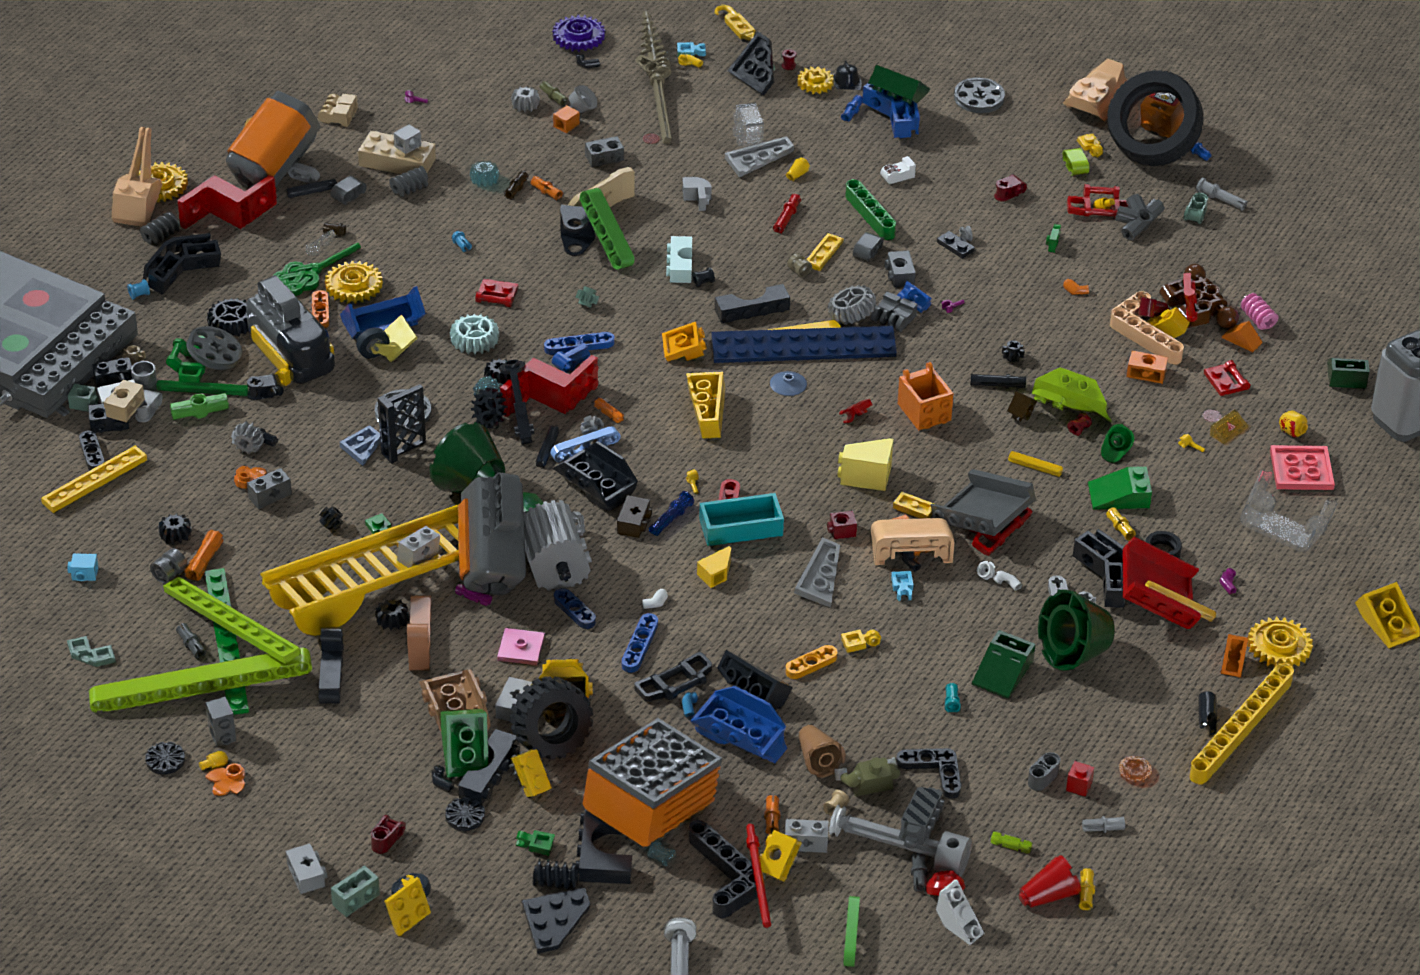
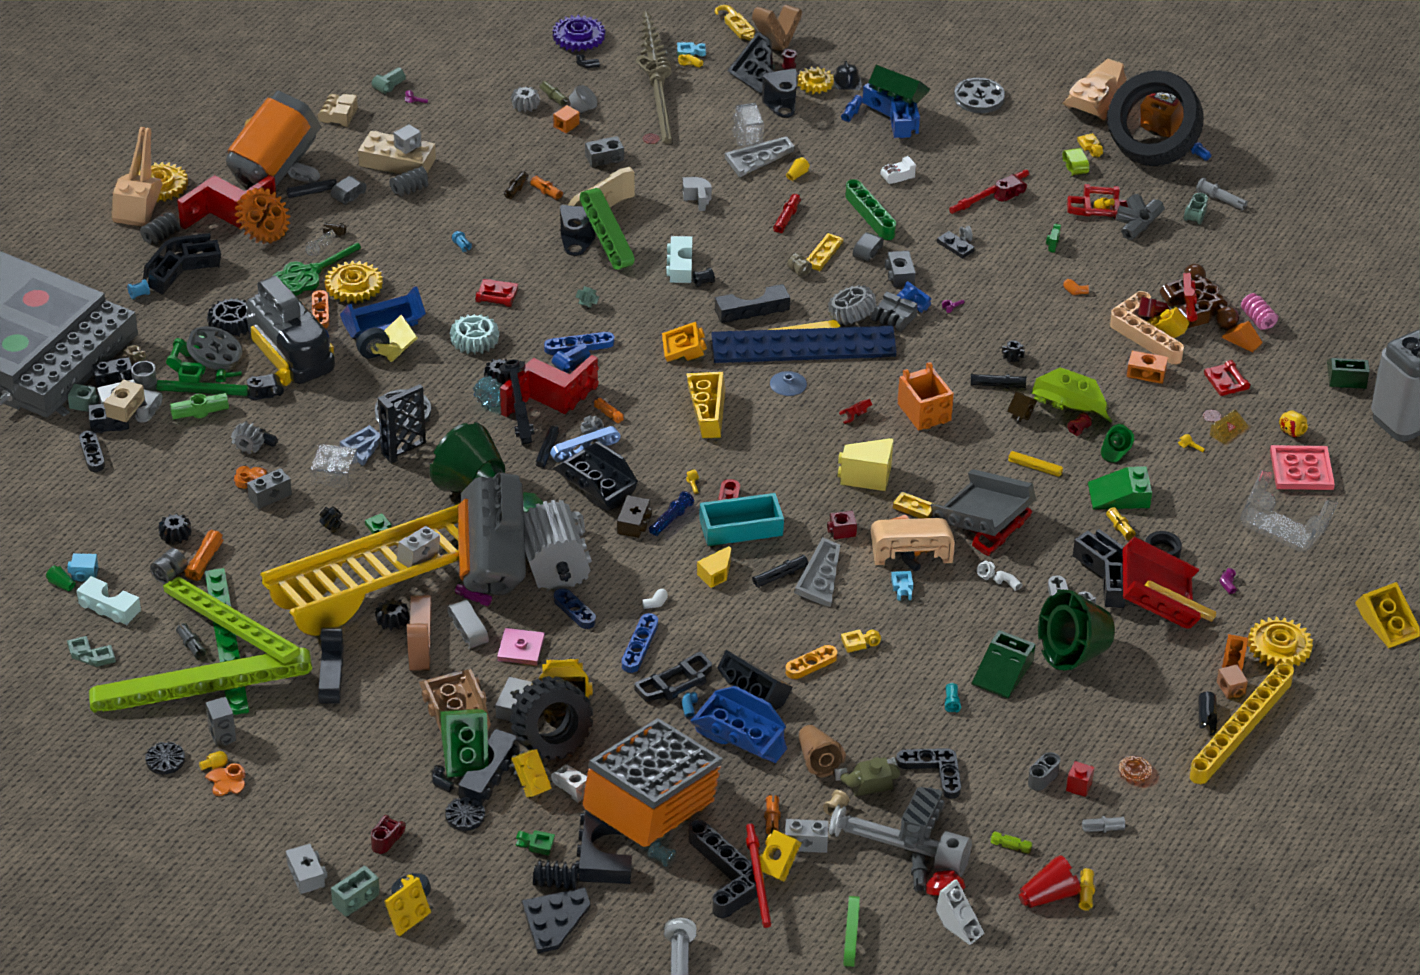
(60, 578): none -> green cone
(94, 479): yellow plate -> none
(95, 595): none -> light aqua arch
(221, 375): none -> green hand
(249, 207): none -> orange gear
(334, 466): none -> clear brick
(387, 82): none -> sand green piece
(468, 623): none -> light grey beam
(484, 173): clear light blue gear -> none
(489, 407): black gear -> none
(570, 781): none -> white leg
(777, 30): none -> medium nougat beam
(777, 97): none -> black hose
(788, 567): none -> black pin
(965, 203): none -> red bar
(1232, 681): none -> nougat brick

